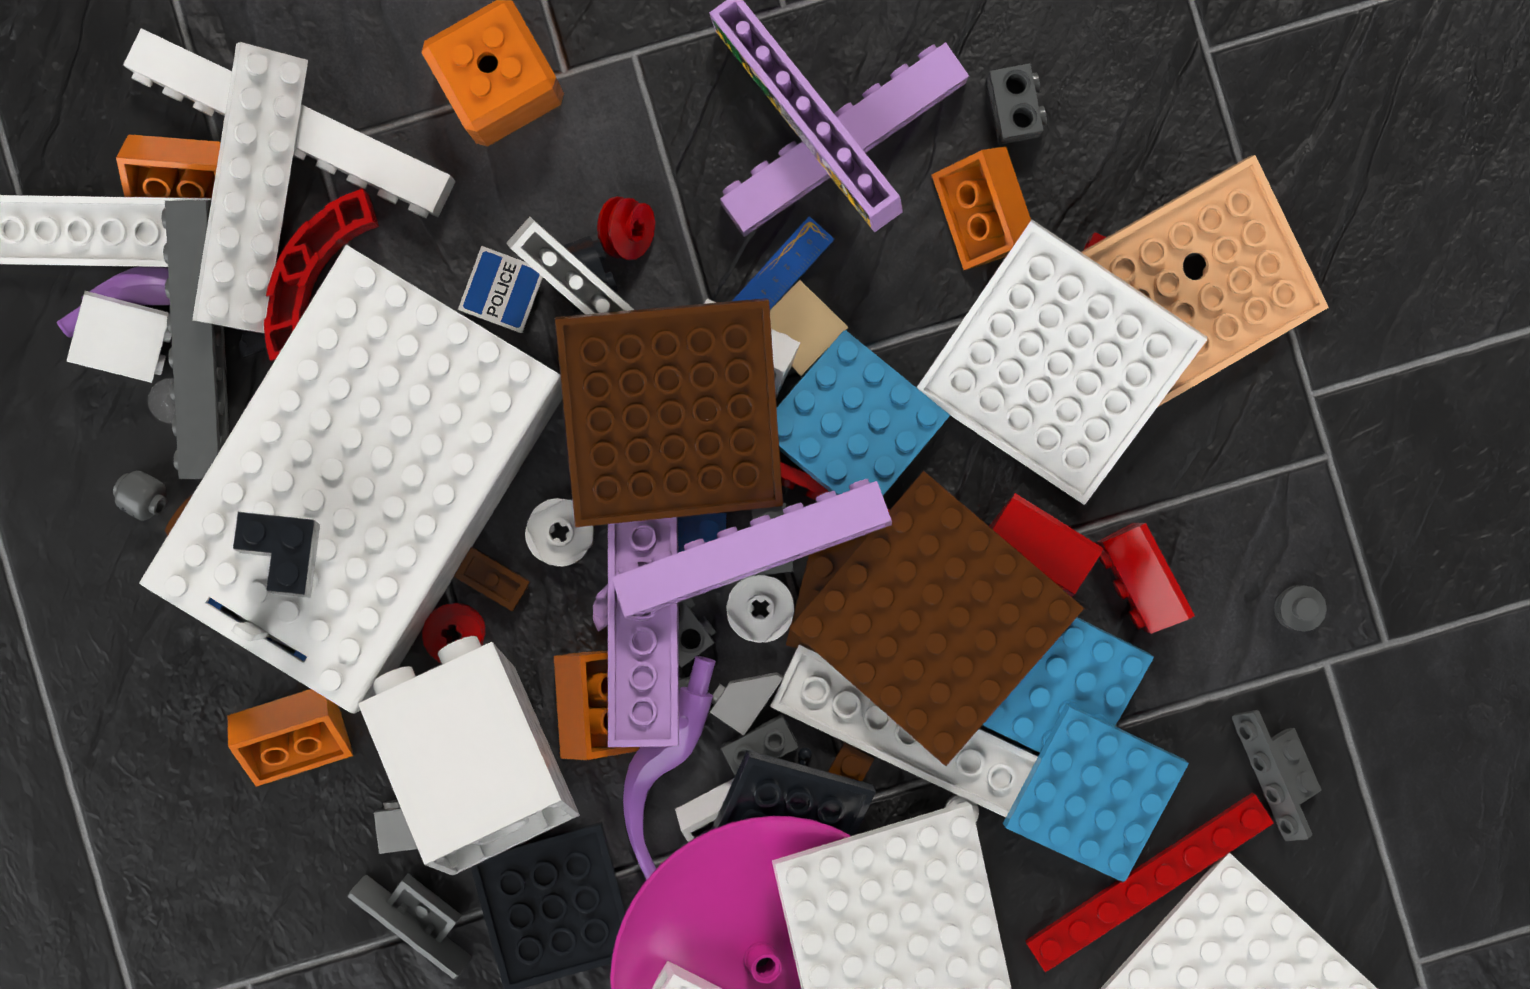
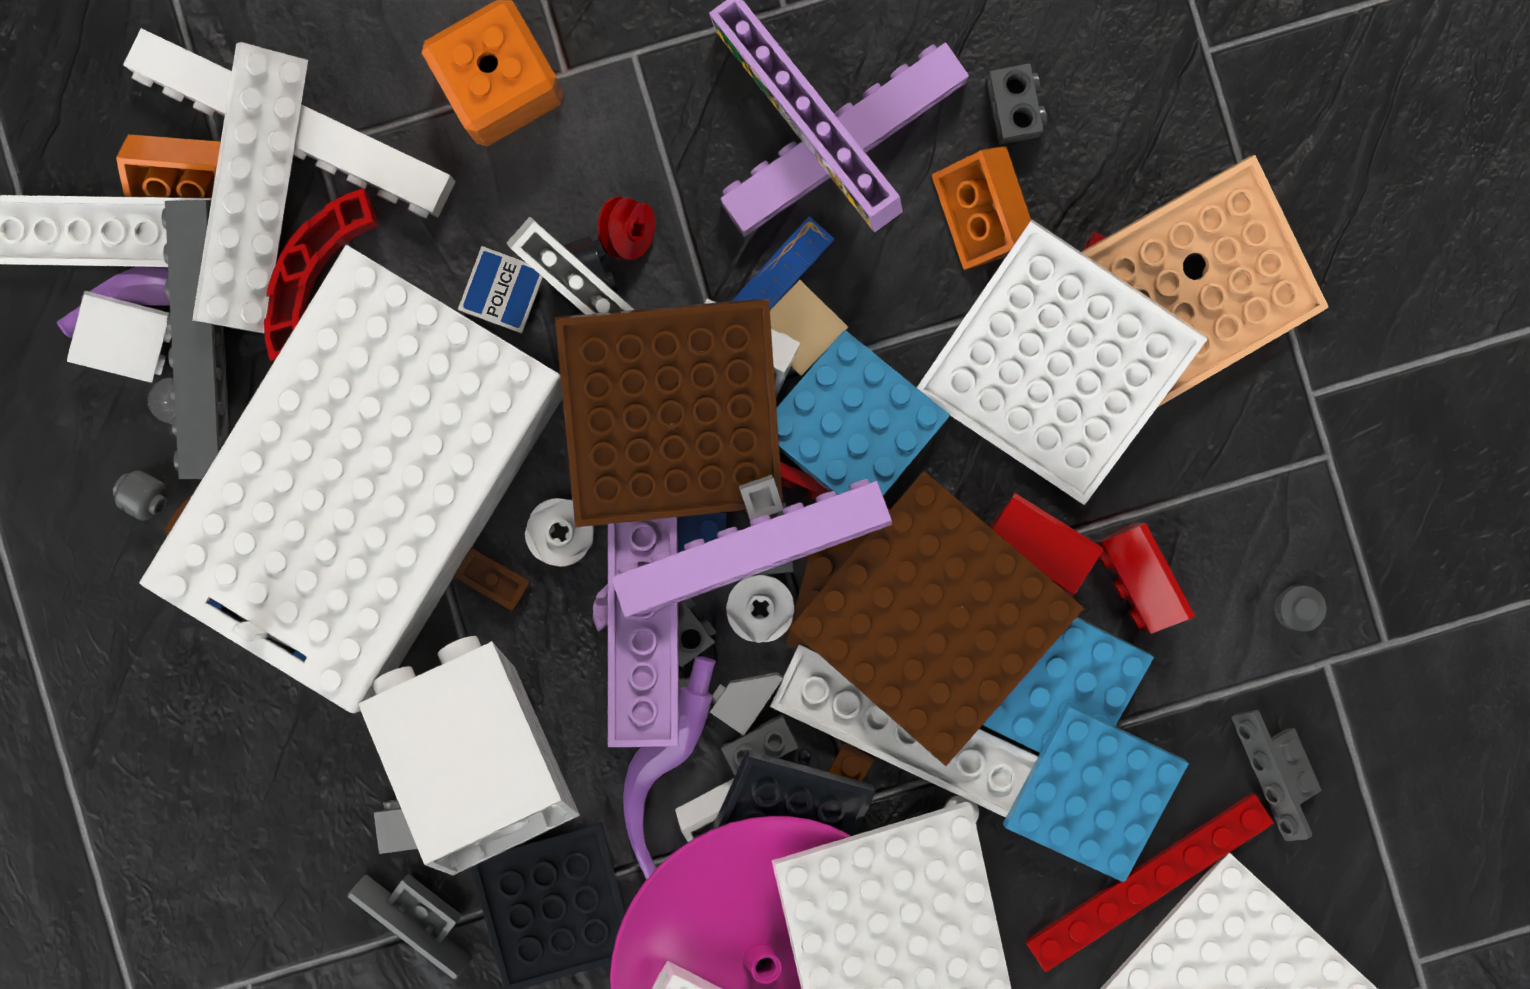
(288, 736): orange slope -> none
(289, 543): black brick -> none
(464, 617): red piece -> none
(583, 706): orange slope -> none
(761, 497): none -> light grey plate

